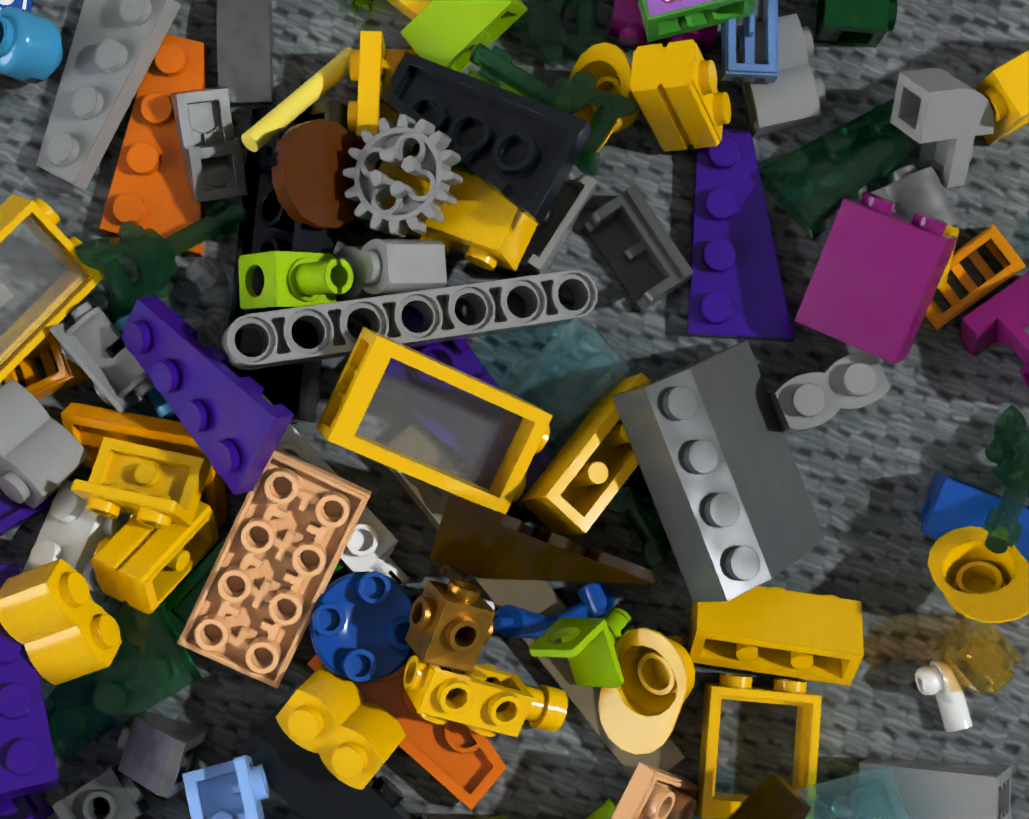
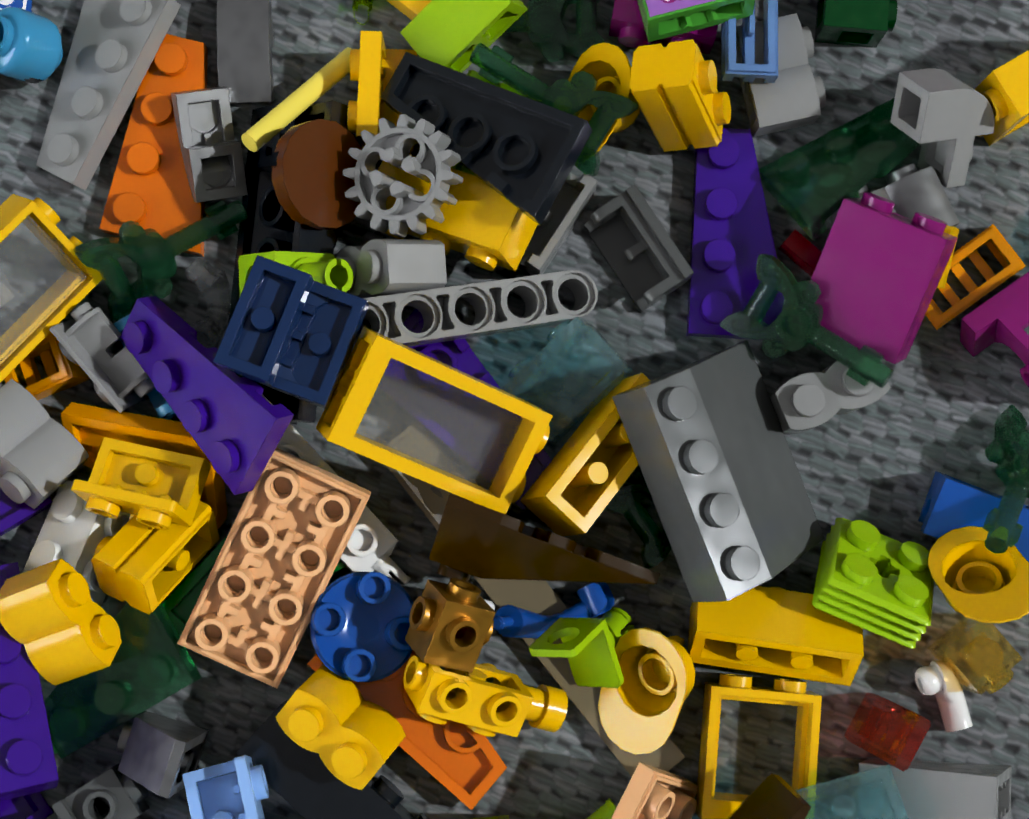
(291, 332): none -> dark blue slope
(800, 323): none -> clear green piece
(801, 252): none -> dark red piece
(875, 582): none -> lime brick
(887, 730): none -> clear red slope

